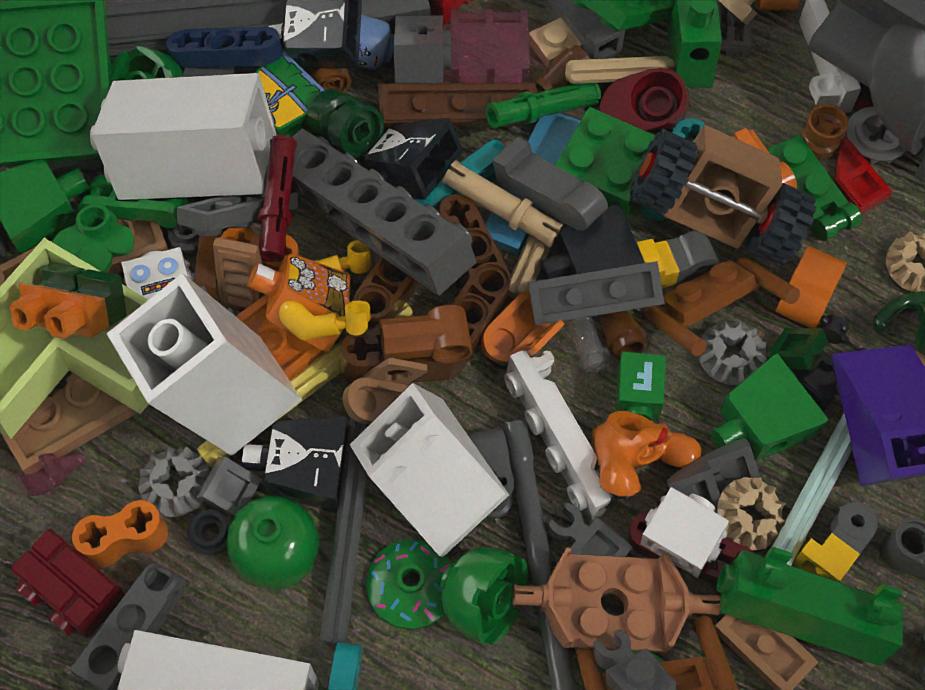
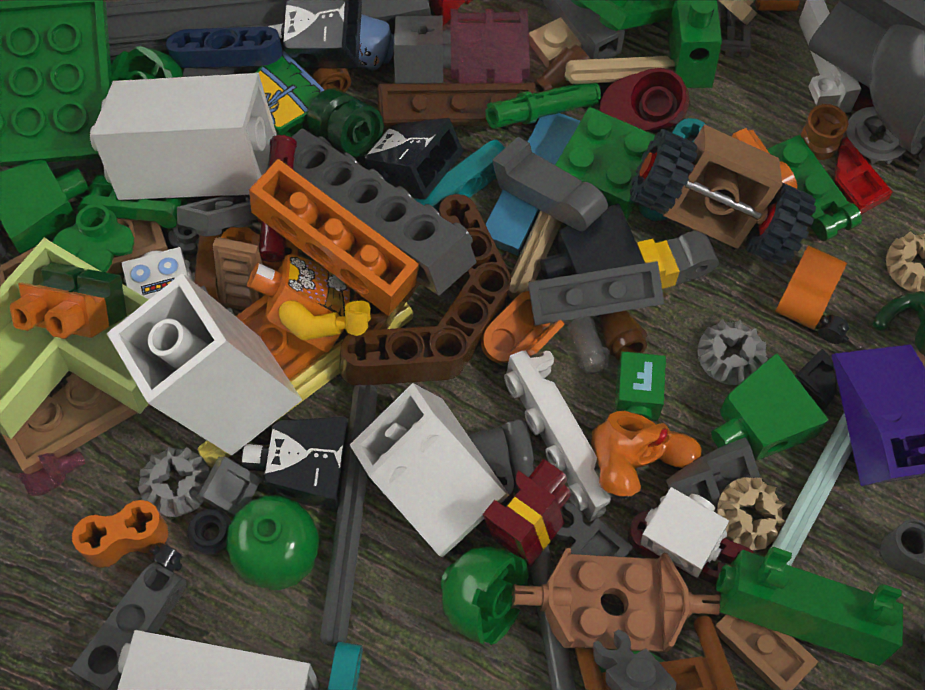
(67, 583): dark red brick -> none
(165, 557): none -> black piece
(333, 237): none -> orange brick
(377, 389): medium nougat bracket -> none
(401, 604): green dish -> none
(438, 334): dark orange piece -> none
(502, 203): tan pin -> none
(532, 515): none -> dark red hips
(710, 293): dark orange plate -> none
(799, 347): dark green plate -> none
(847, 538): leg -> none

